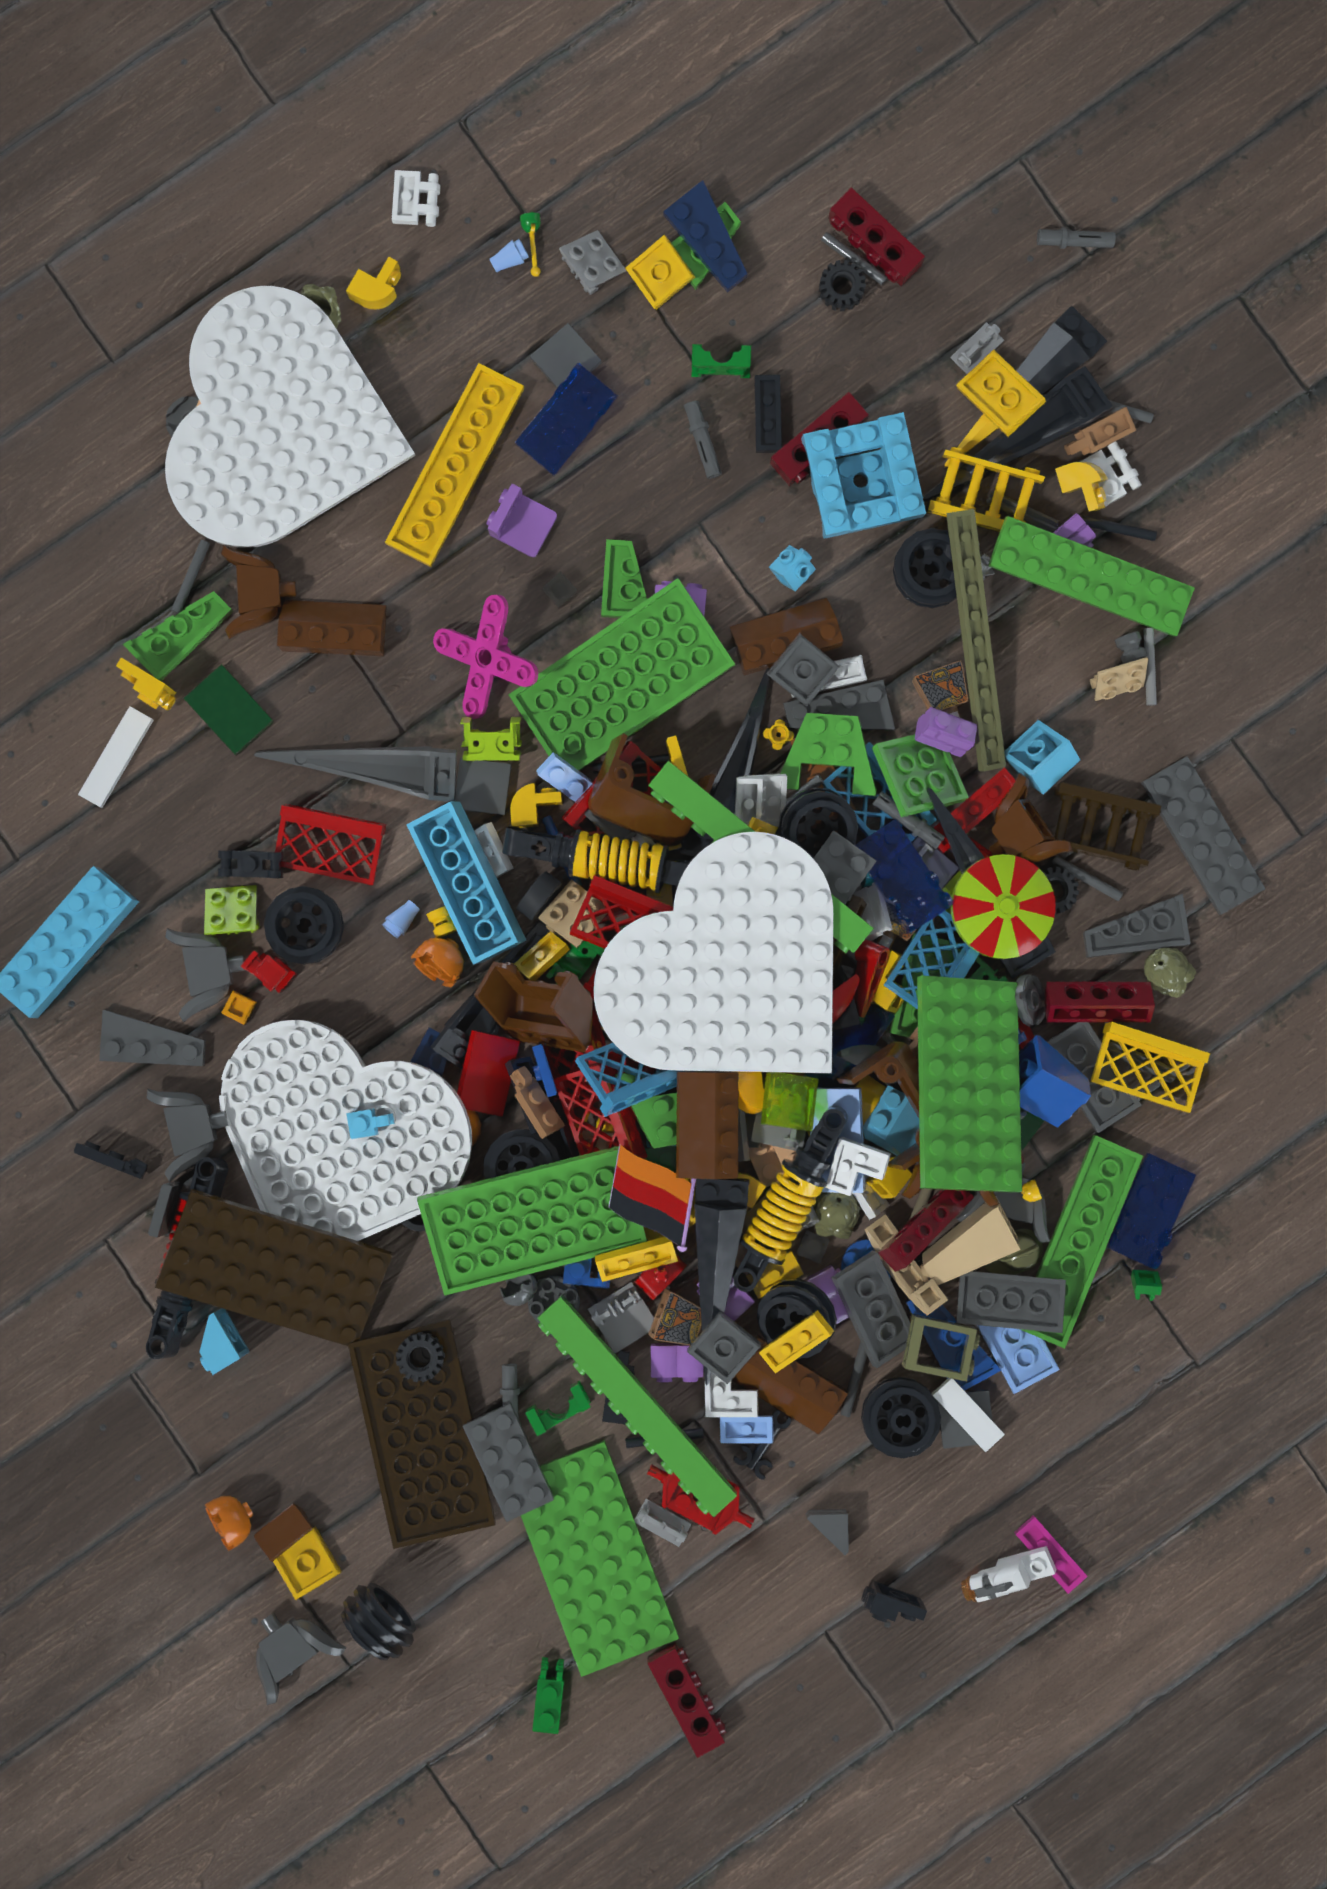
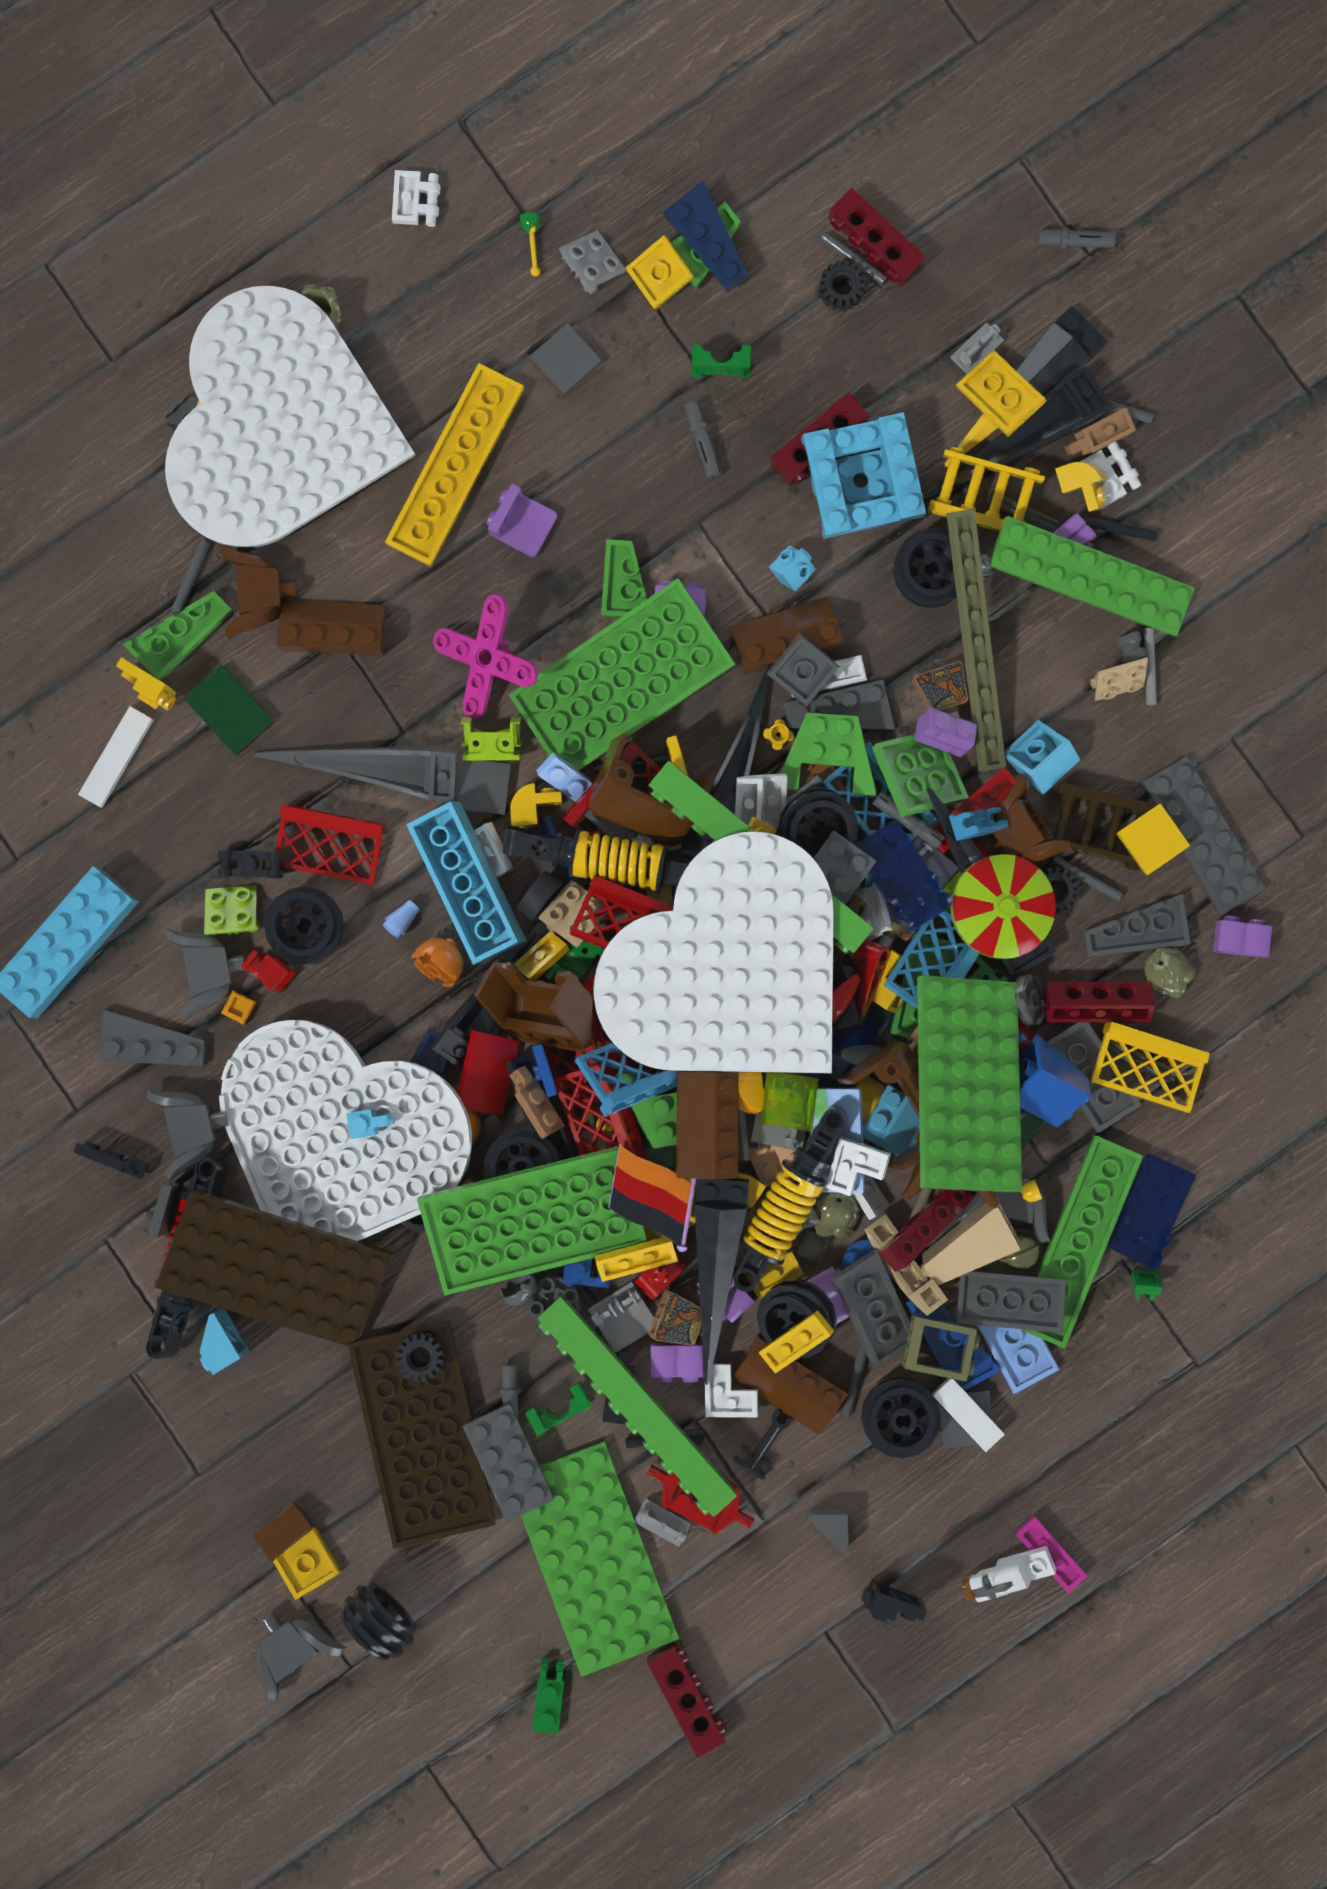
(230, 1519): orange cylinder -> none
(372, 291): yellow brick -> none
(440, 916): yellow wheel -> none
(509, 256): light blue cone -> none
(566, 419): clear blue hinge -> none
(723, 1347): dark grey plate -> none
(747, 1429): light blue plate -> none
(767, 413): black plate -> none
(891, 1184): yellow brick -> none
(976, 823): none -> dark azure hinge
(1153, 839): none -> yellow tile
(1242, 938): none -> medium lavender brick

